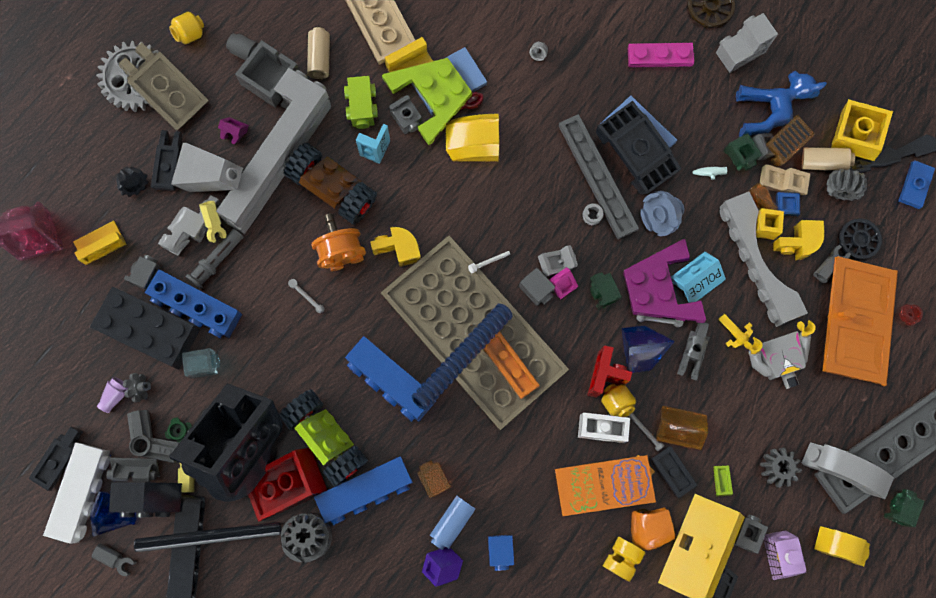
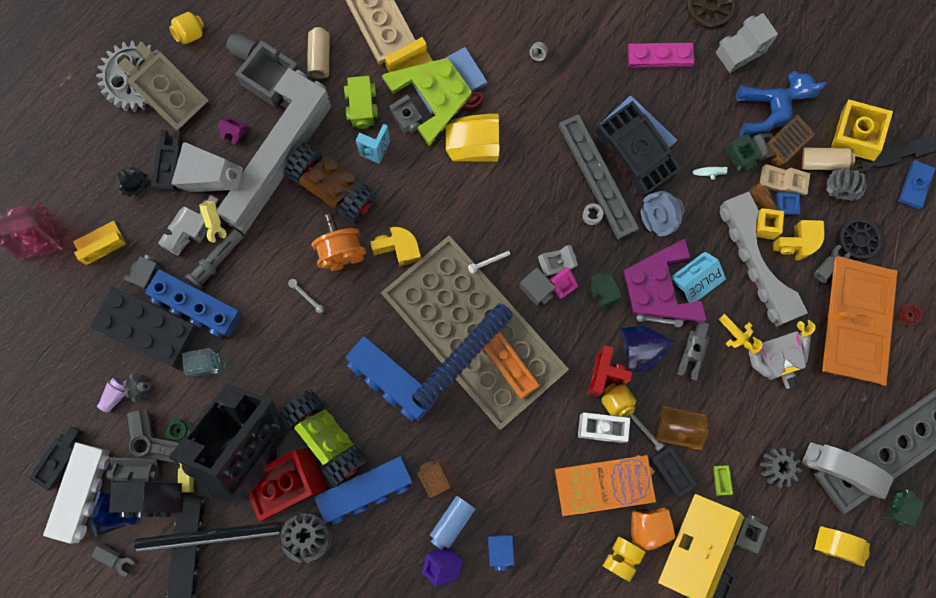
(784, 555): lavender torso -> none

